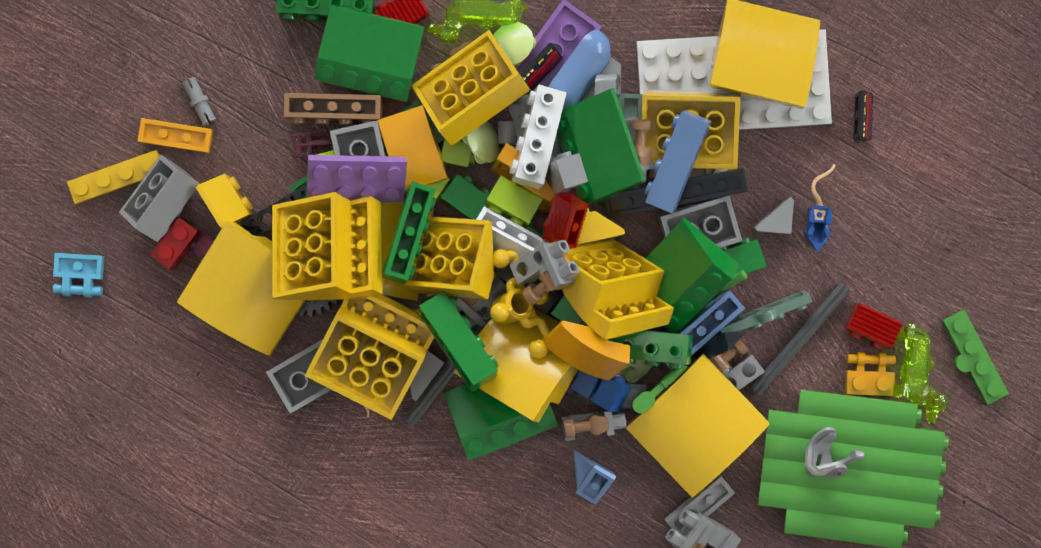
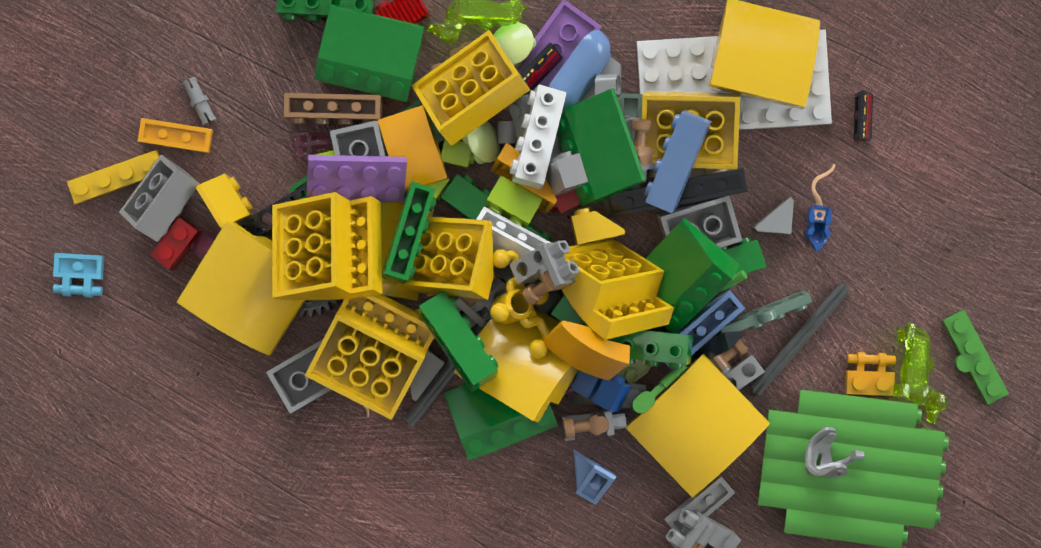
(565, 219): red brick -> none
(873, 326): red brick -> none

